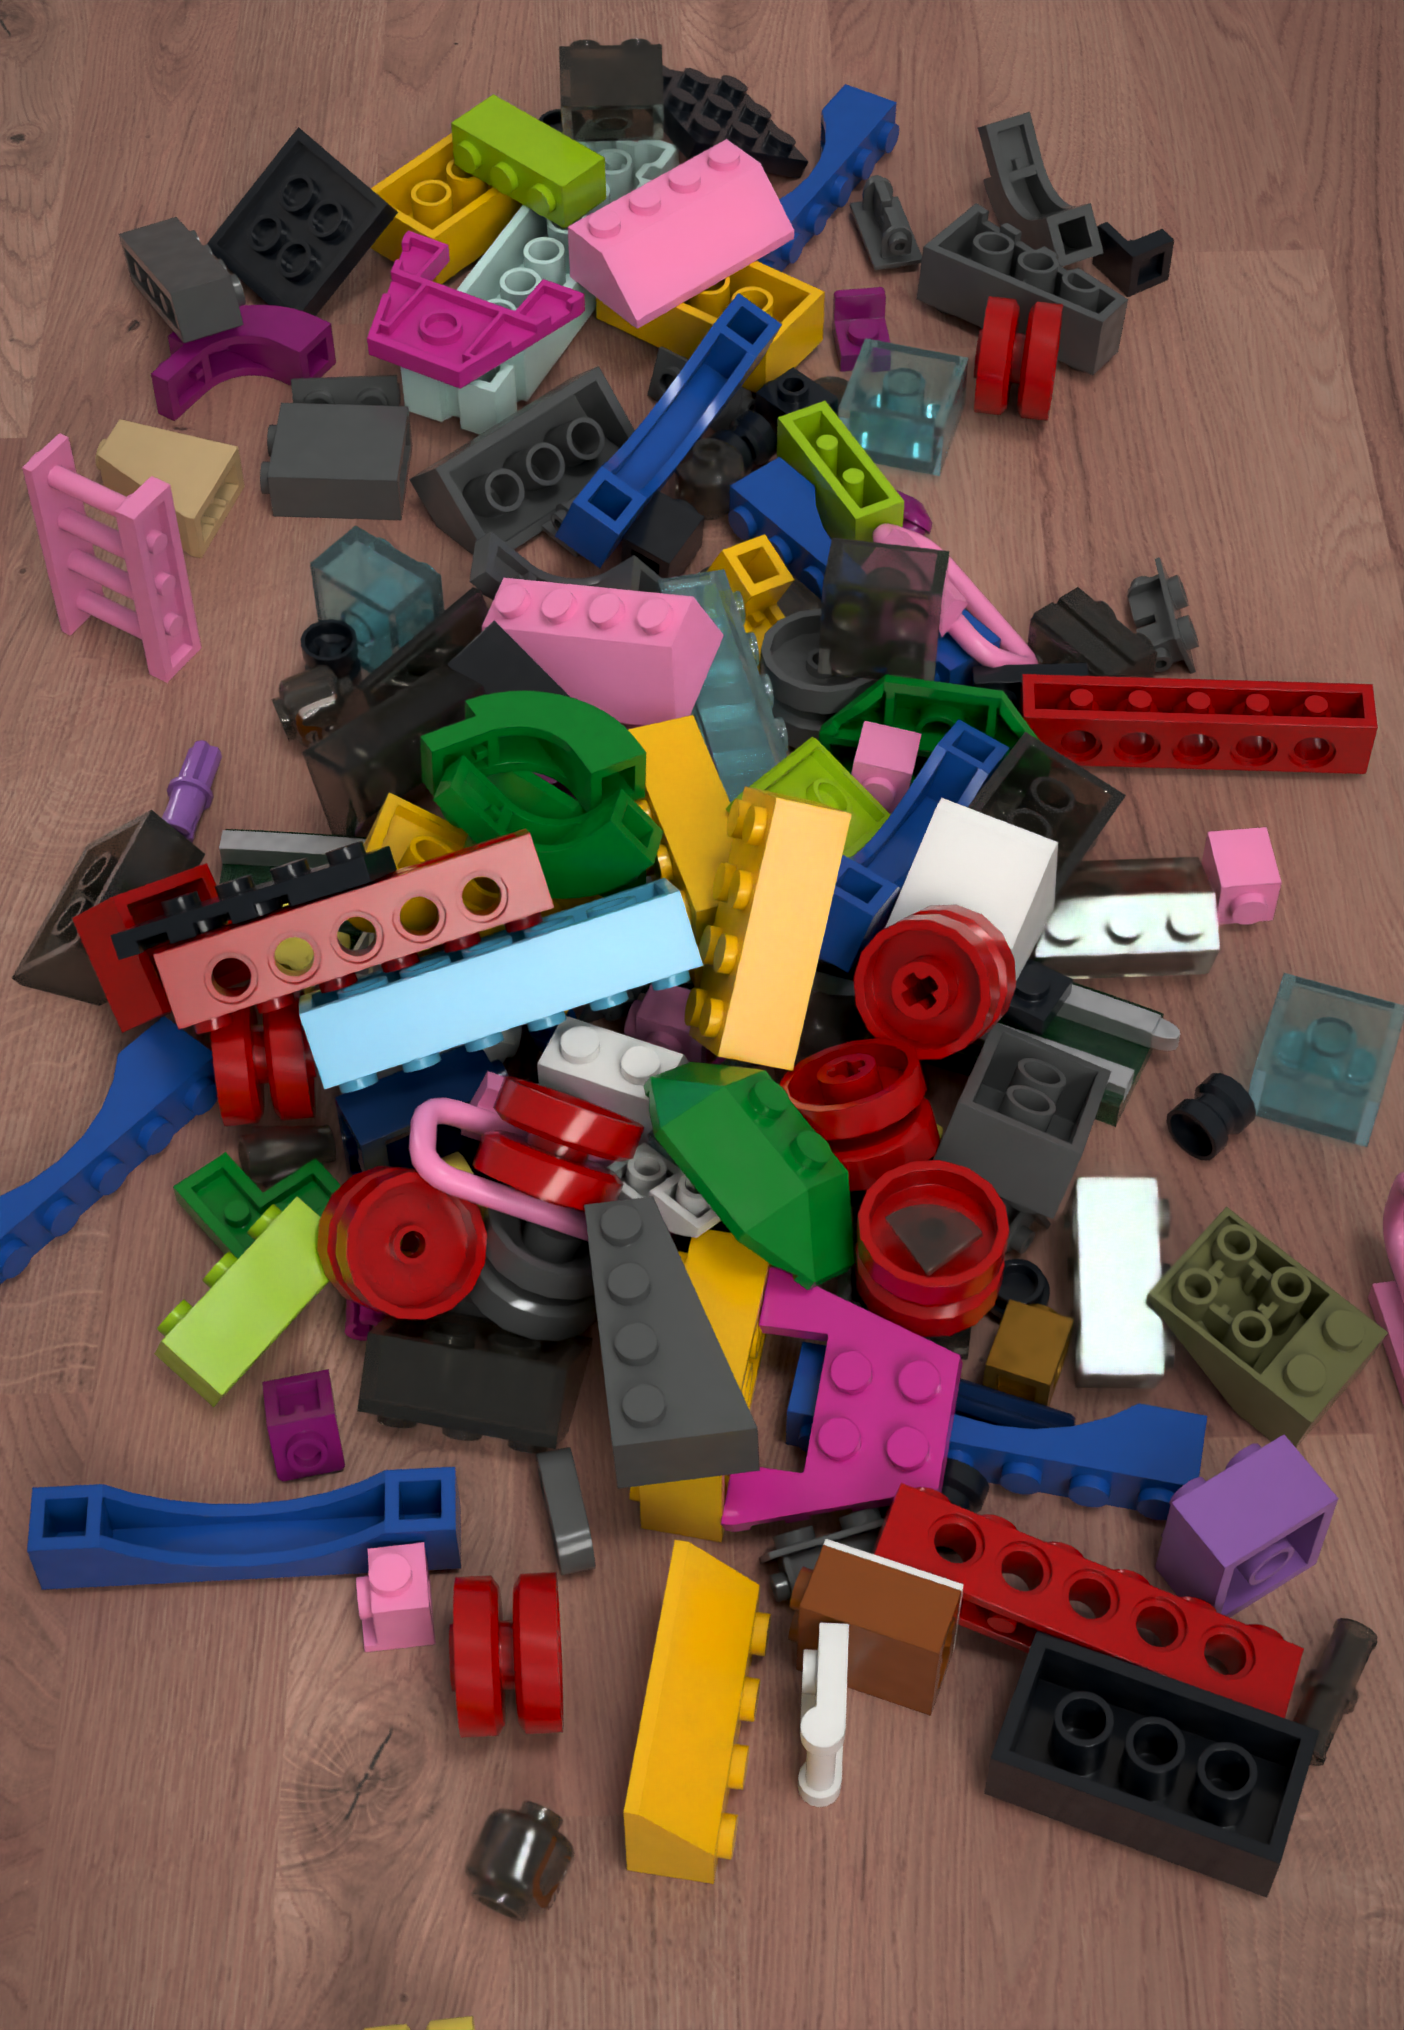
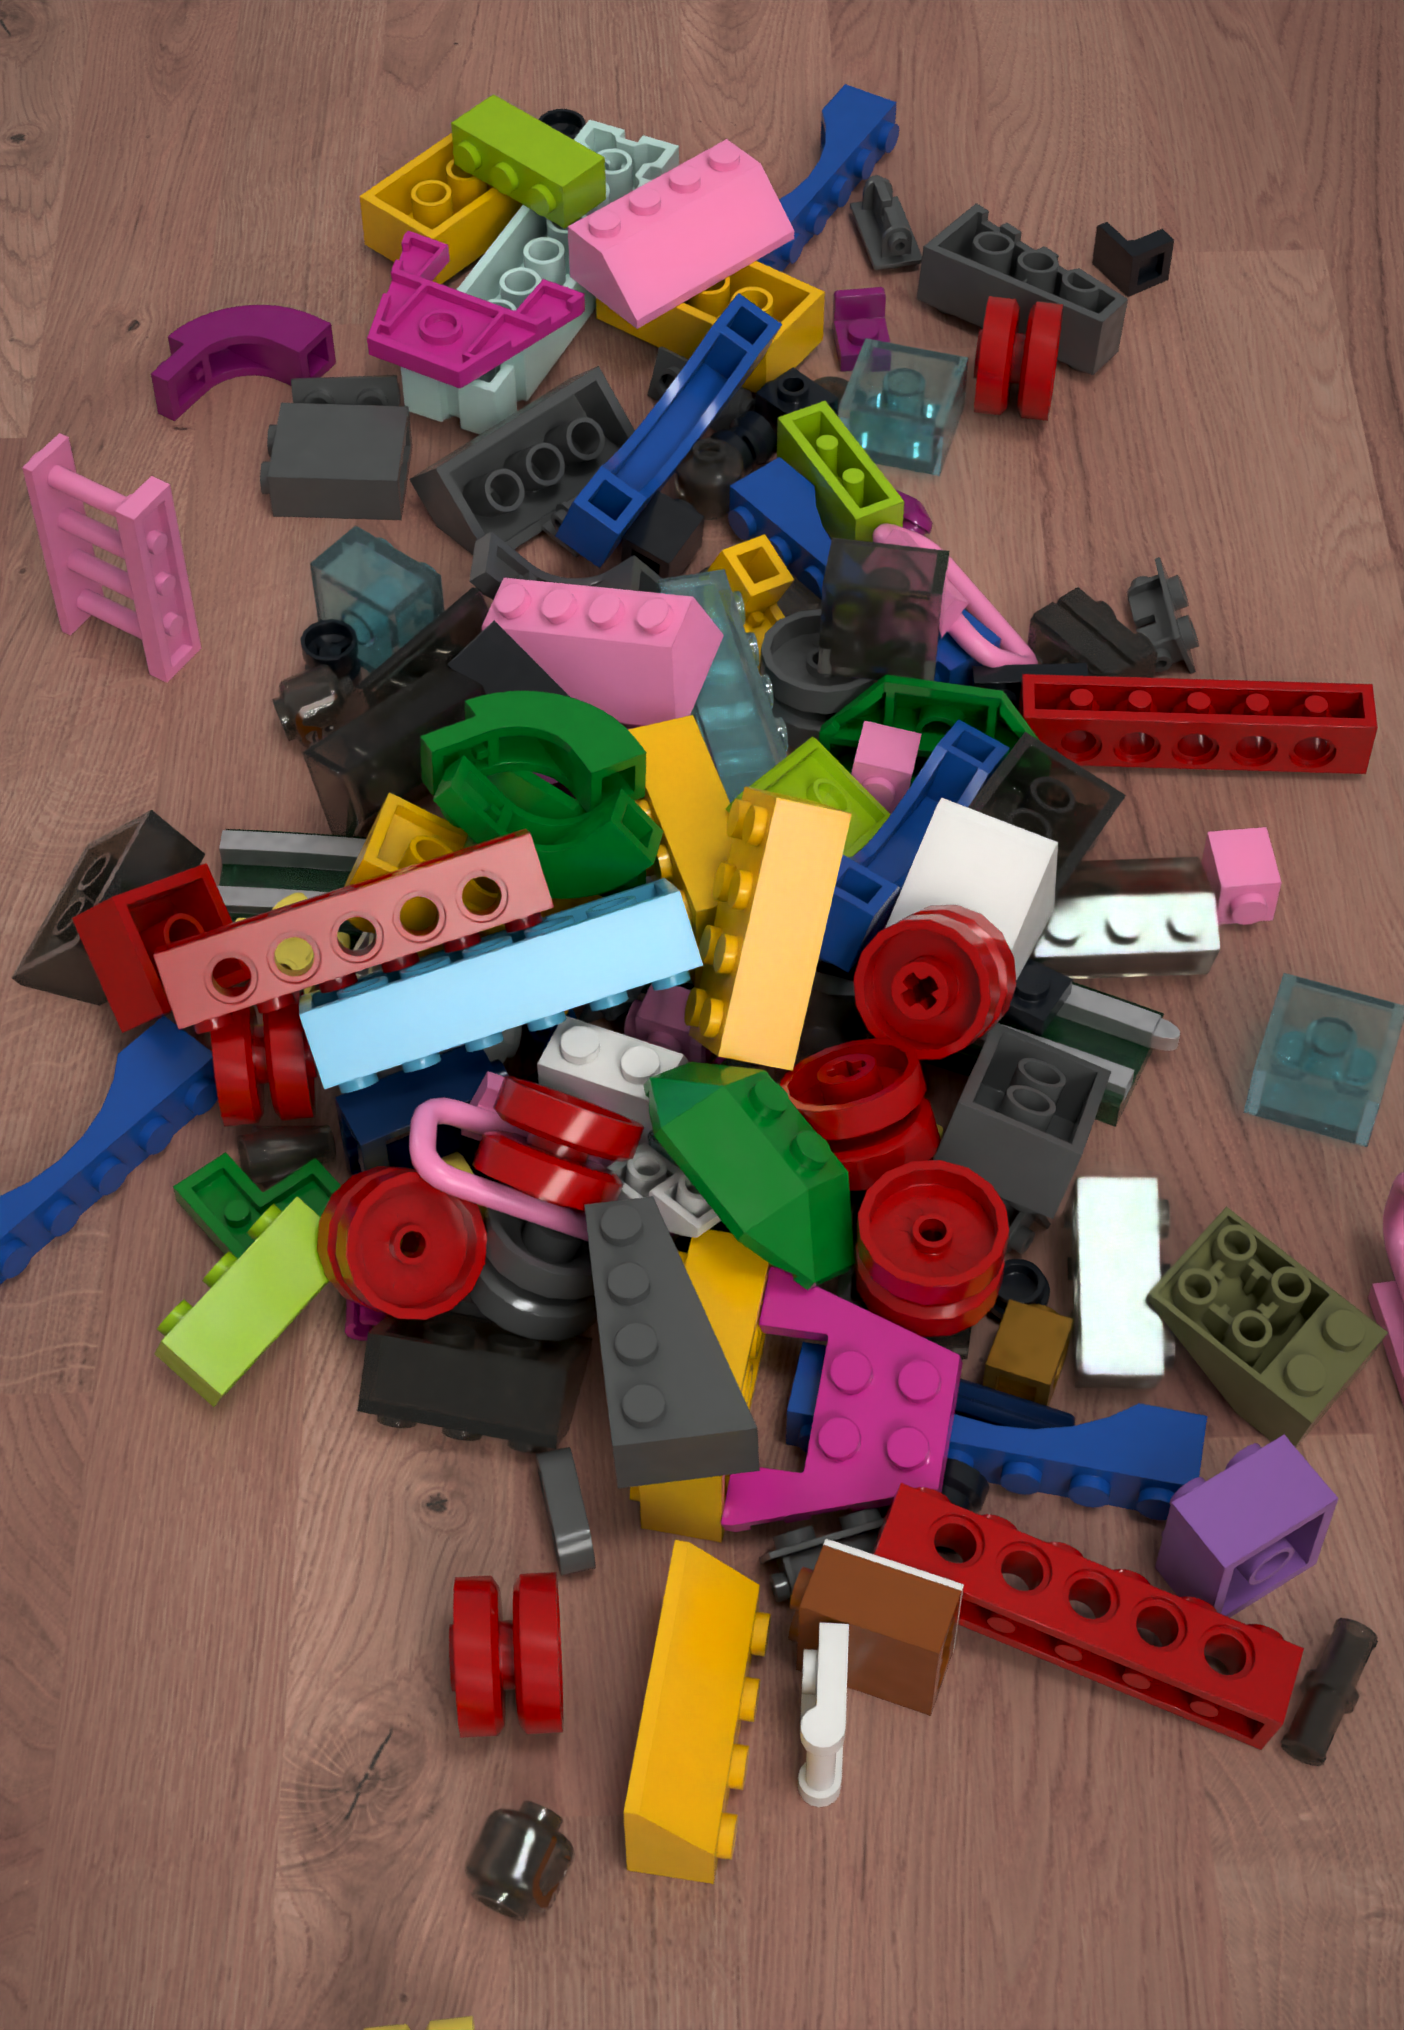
(126, 1538): blue arch -> none
(183, 279): dark grey brick -> none
(191, 790): medium lavender axle -> none
(200, 471): tan slope -> none
(243, 900): black wing -> none
(301, 227): black plate -> none
(303, 1425): magenta bracket -> none
(396, 1598): bright pink brick -> none
(612, 91): clear smoke brick -> none
(710, 110): black plate -> none
(933, 1234): clear smoke tile -> none
(1026, 198): dark grey arch -> none
(1151, 1763): black brick -> none
(1206, 1121): black wheel -> none

